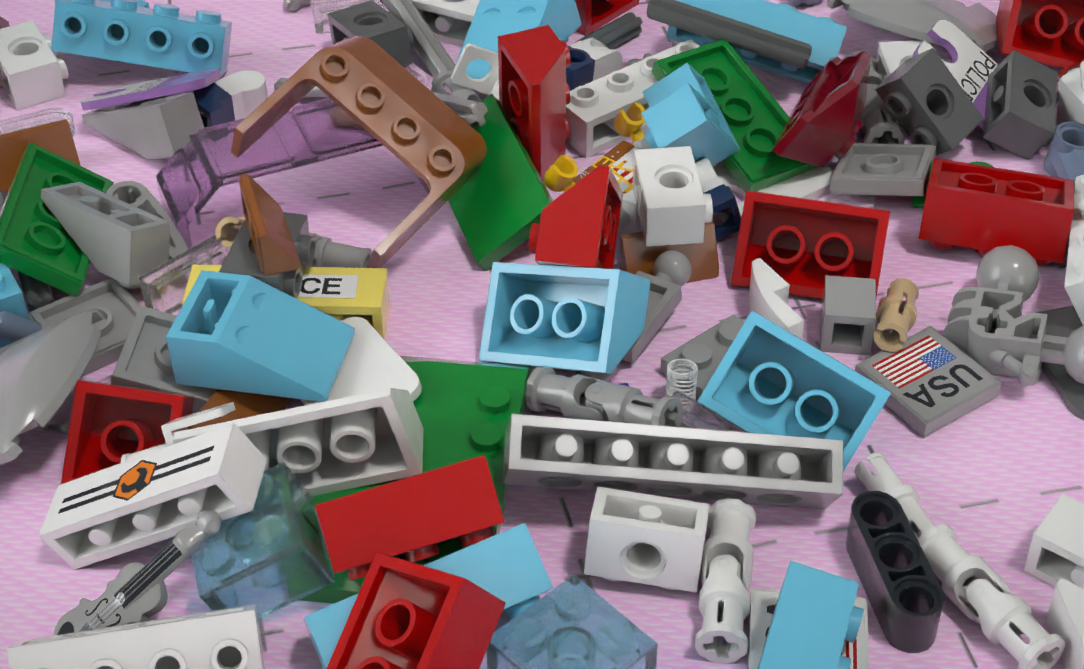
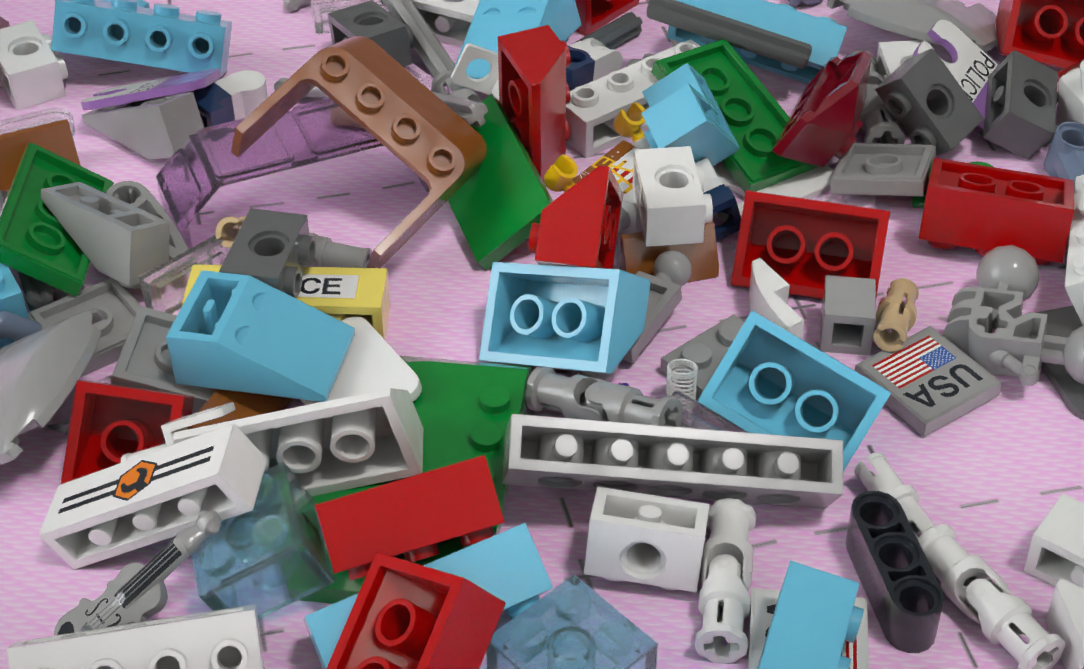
(267, 229): dark orange slope -> none

